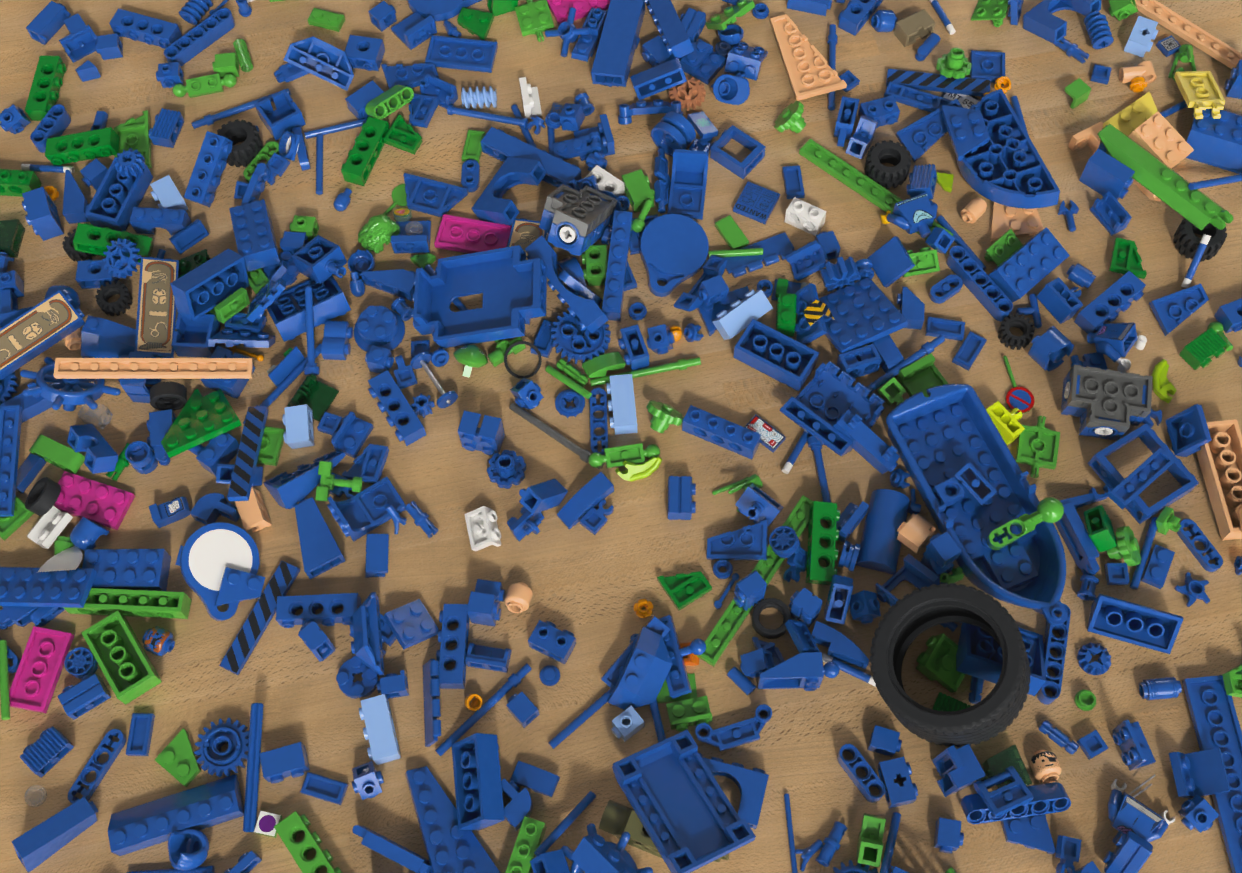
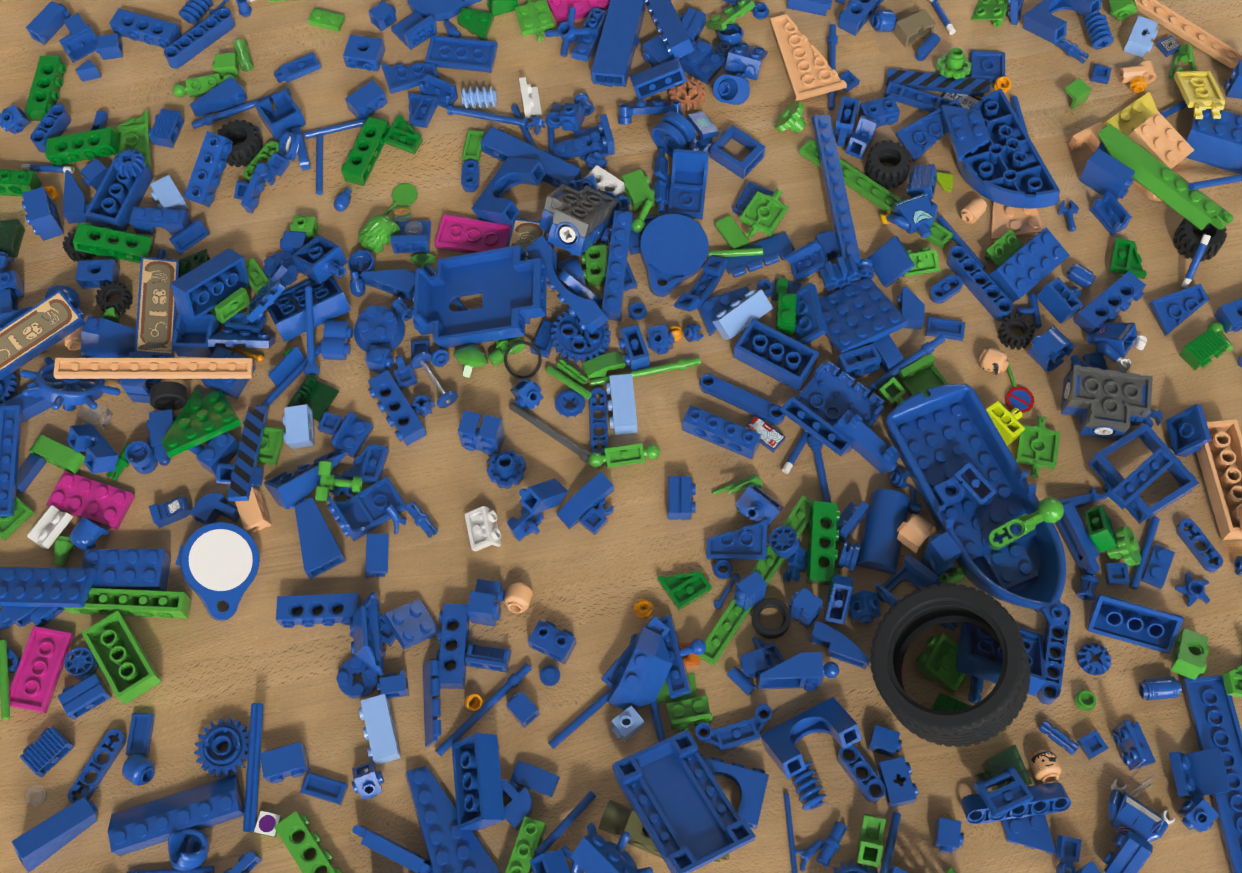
(43, 496): black tyre -> none
(65, 560): white sticker -> none
(111, 315): none -> bright green tile
(121, 258): blue gear -> none
(138, 769): none -> blue head
(158, 641): blue head -> none
(170, 74): blue brick -> none
(180, 759): bright green wing -> none
(221, 98): none -> blue slope
(238, 587): blue wing -> none
(254, 235): blue brick -> none
(259, 618): tile -> none
(316, 640): blue brick -> none
(321, 60): blue wedge -> none
(396, 100): bright green beam -> none
(431, 195): blue wing -> none
(639, 471): lime piece -> none
(663, 416): bright green plant -> none
(713, 290): blue brick -> none
(741, 399): none -> blue piece
(764, 213): none -> bright green plate
(793, 182): blue tile -> none
(801, 636): blue plate -> none
(805, 216): white brick -> none
(808, 788): none -> blue piece
(816, 311): sticker -> none
(825, 717): none -> blue arch
(835, 188): none -> blue plate
(849, 669): blue bar -> none
(940, 240): blue plate -> none
(957, 769): blue plate -> none
(969, 350): blue tile -> none
(993, 361): none -> light nougat head
(1160, 383): lime piece -> none
(1167, 521): bright green tile -> none
(1190, 654): none -> bright green brick

